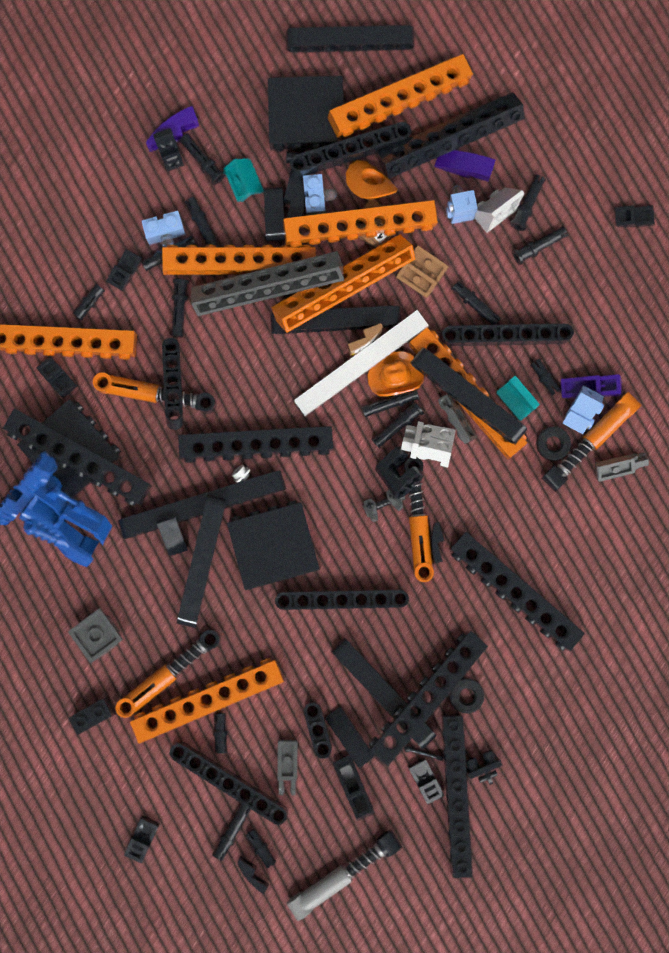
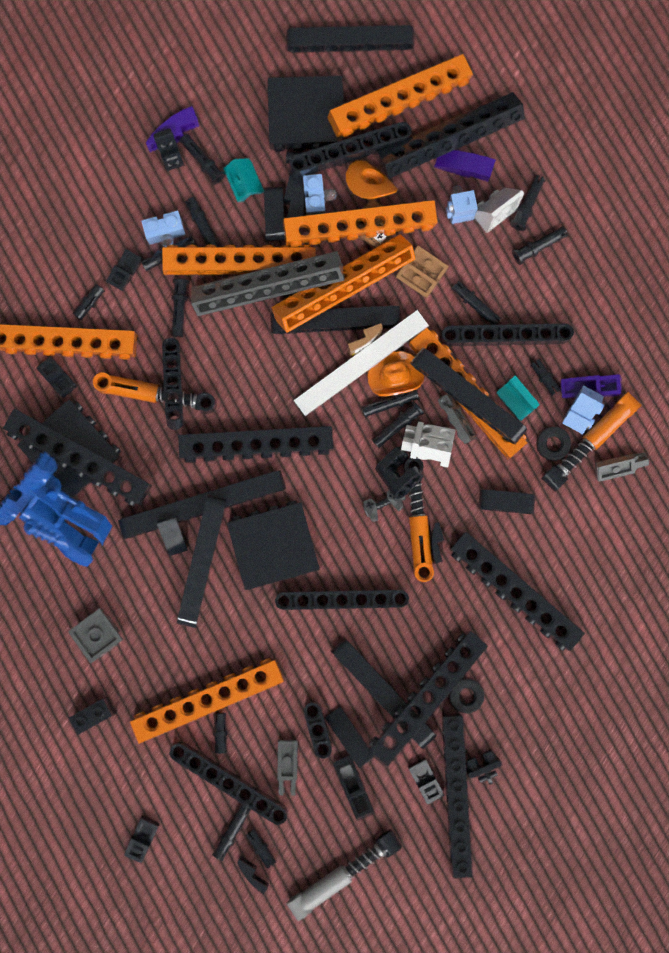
(166, 675): piece -> none
(241, 474): white plate -> none
(407, 749): black hinge -> none
(506, 501): none -> black beam
(634, 216): black slope -> none

